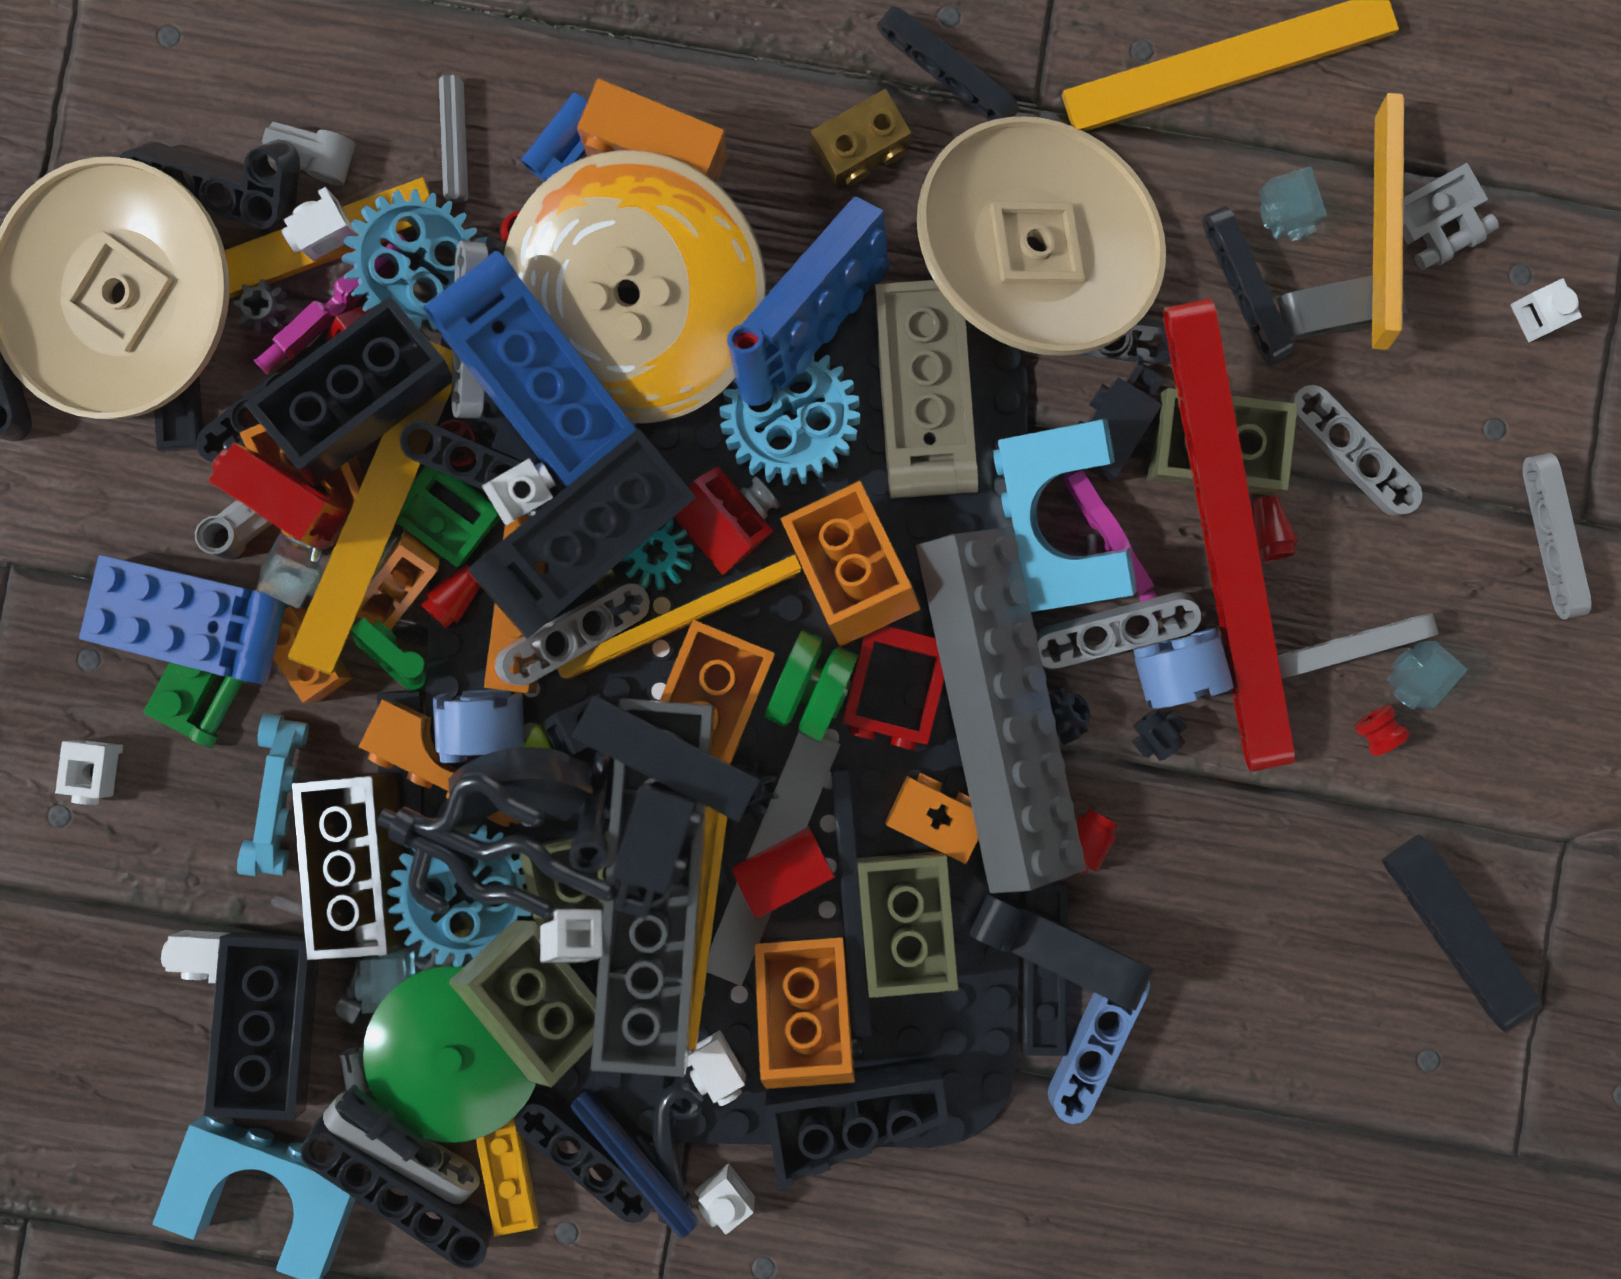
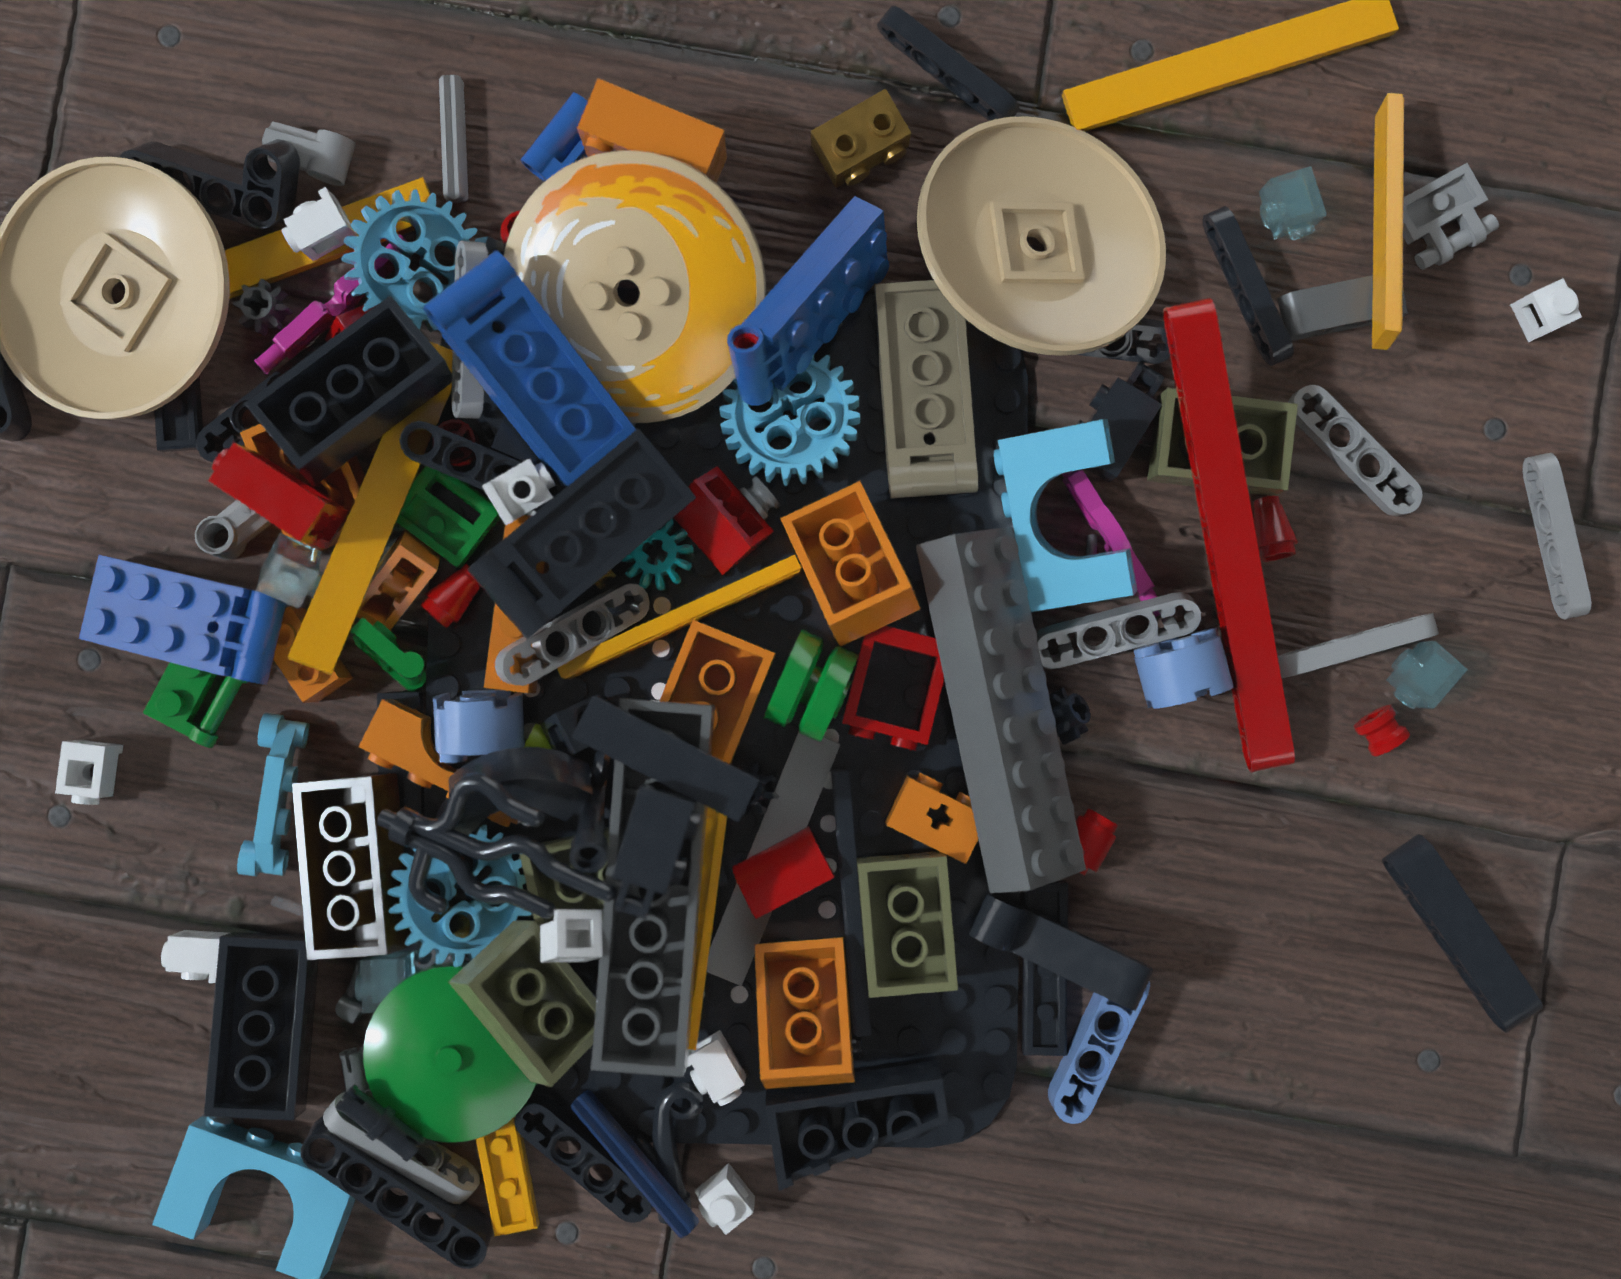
(1159, 734): black gear -> none

